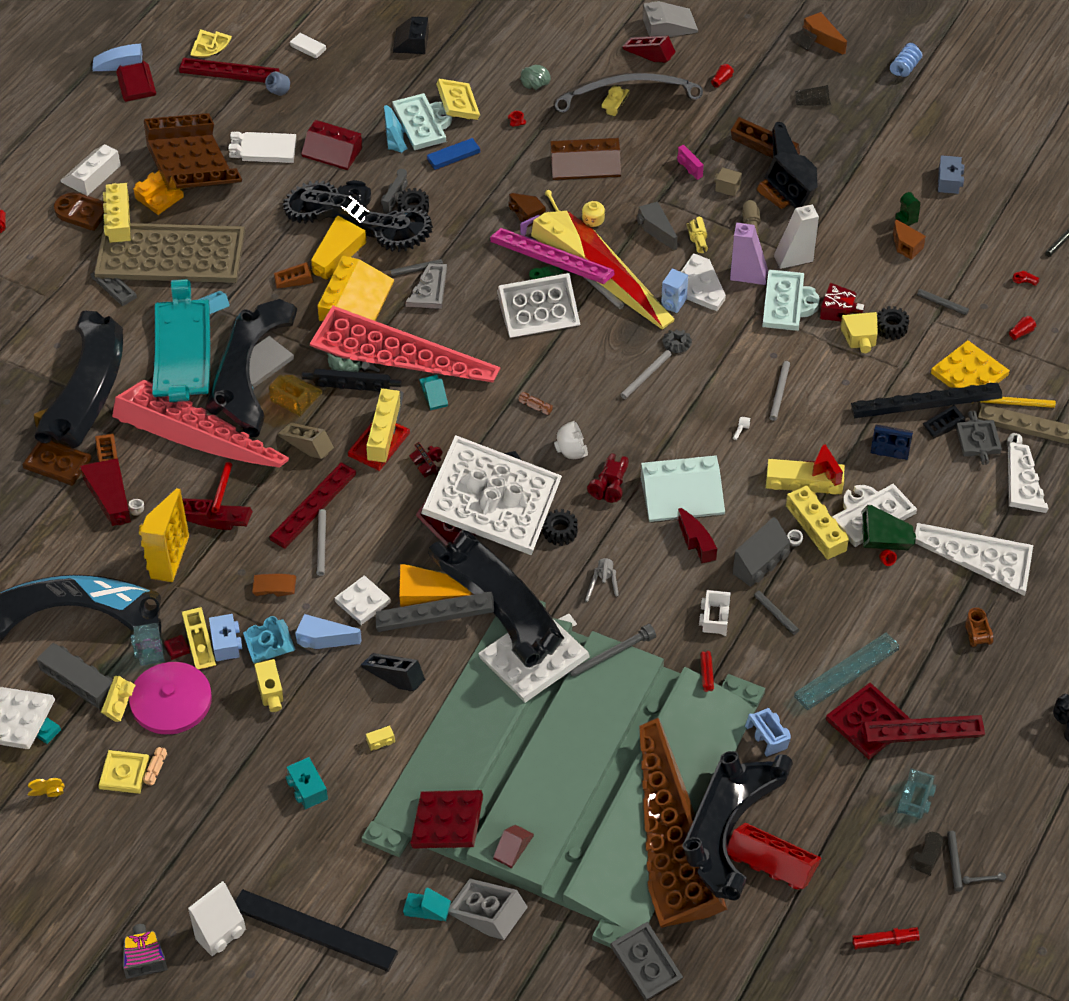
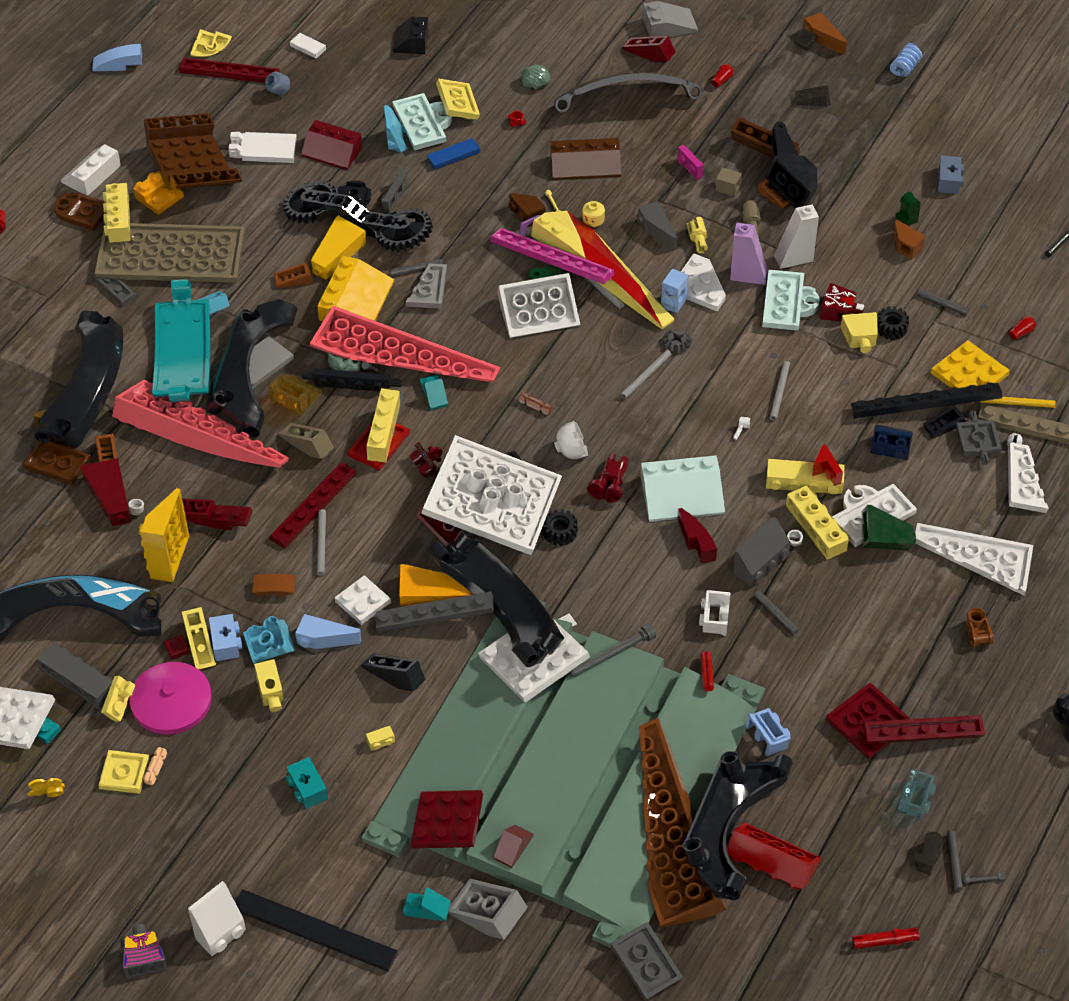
(135, 81): dark red slope -> none
(147, 644): clear light blue brick -> none
(221, 487): red piece -> none
(413, 197): black tyre -> none
(604, 571): light grey plant -> none
(615, 100): light yellow hips -> none
(846, 671): clear light blue plate -> none
(892, 557): red hinge -> none
(1023, 277): red arm -> none

